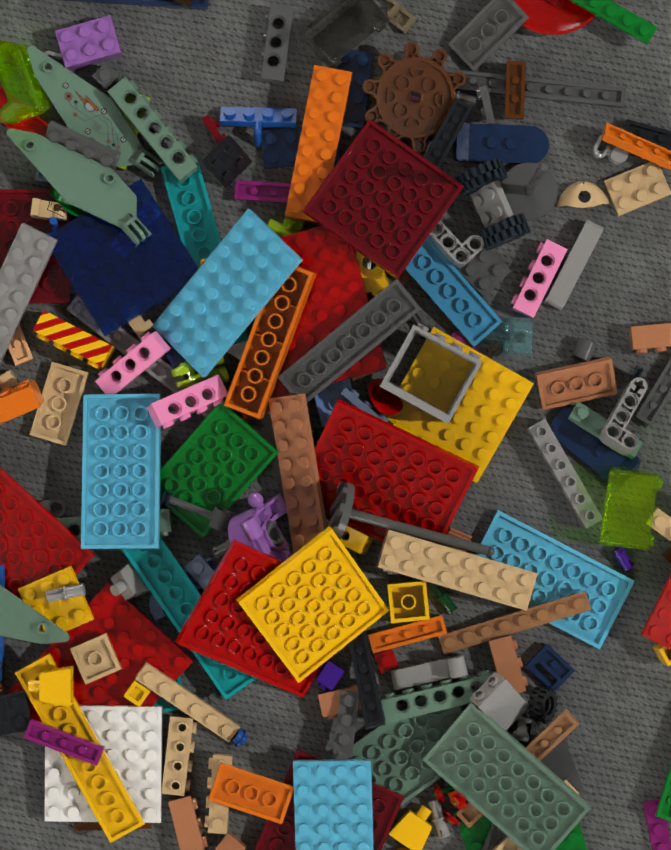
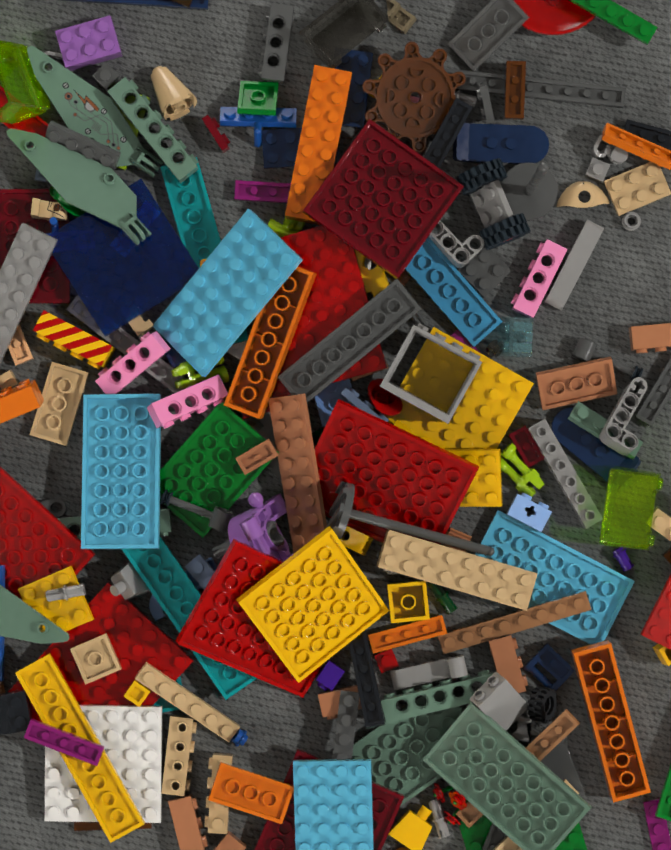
(54, 686): yellow torso -> none
(171, 94): none -> tan cone
(227, 161): black plate -> none
(257, 456): none -> nougat plate
(258, 98): none -> green plate
(487, 483): none -> yellow plate
(518, 512): none -> light blue brick
(526, 446): none -> dark red plate
(527, 474): none -> lime piece
(597, 170): none -> light grey plate
(610, 721): none -> orange brick
(635, 216): none -> light grey plate

